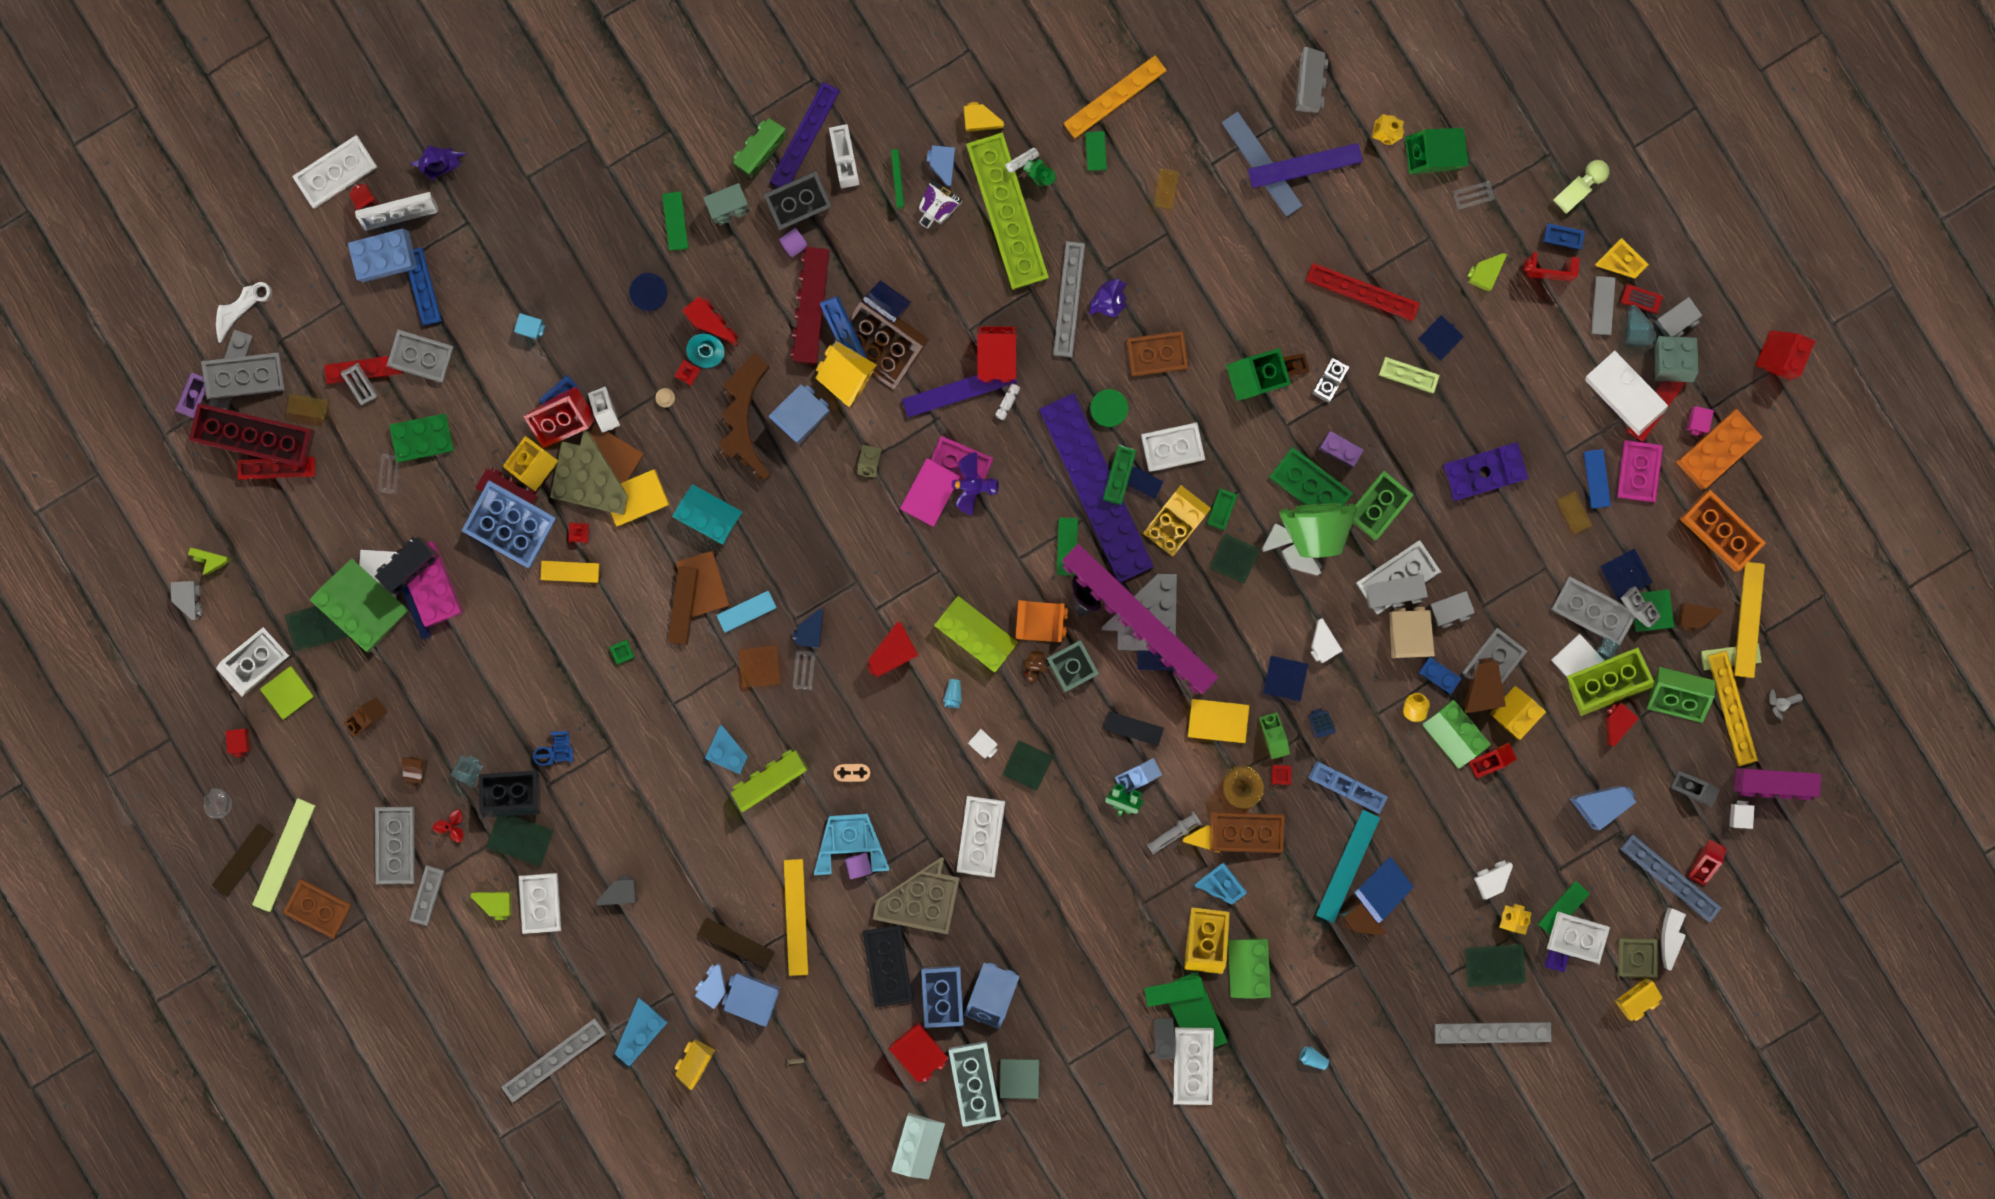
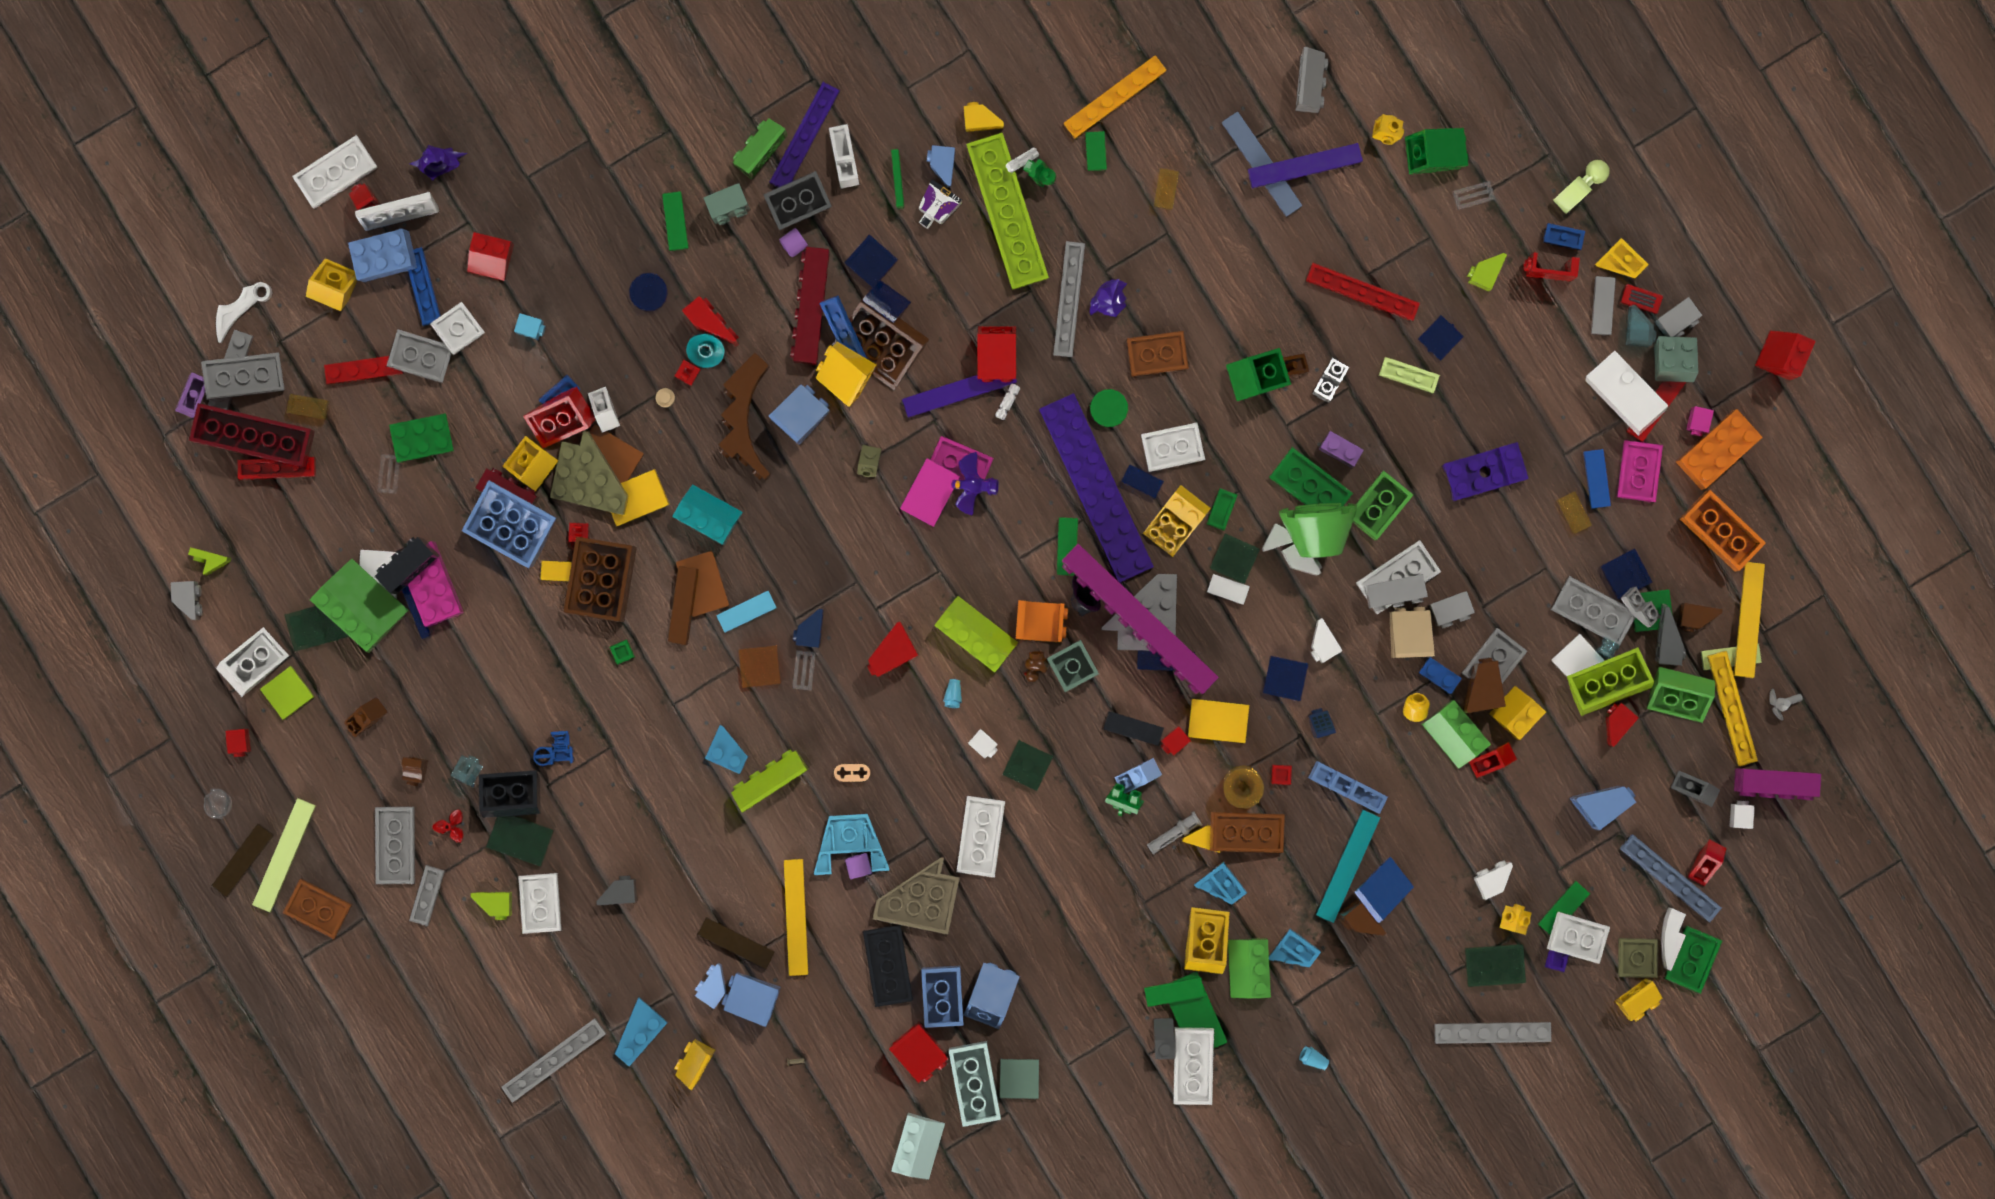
(331, 284): none -> yellow slope
(344, 373): light grey tile -> none
(457, 328): none -> white tile
(489, 256): none -> red slope
(600, 579): none -> reddish brown slope
(871, 261): none -> clear blue tile
(1119, 475): green tile -> none
(1174, 741): none -> red brick
(1228, 589): none -> white tile
(1274, 735): bright green slope -> none
(1295, 950): none -> dark azure wing
(1669, 643): none -> dark grey slope
(1694, 960): none -> green tile

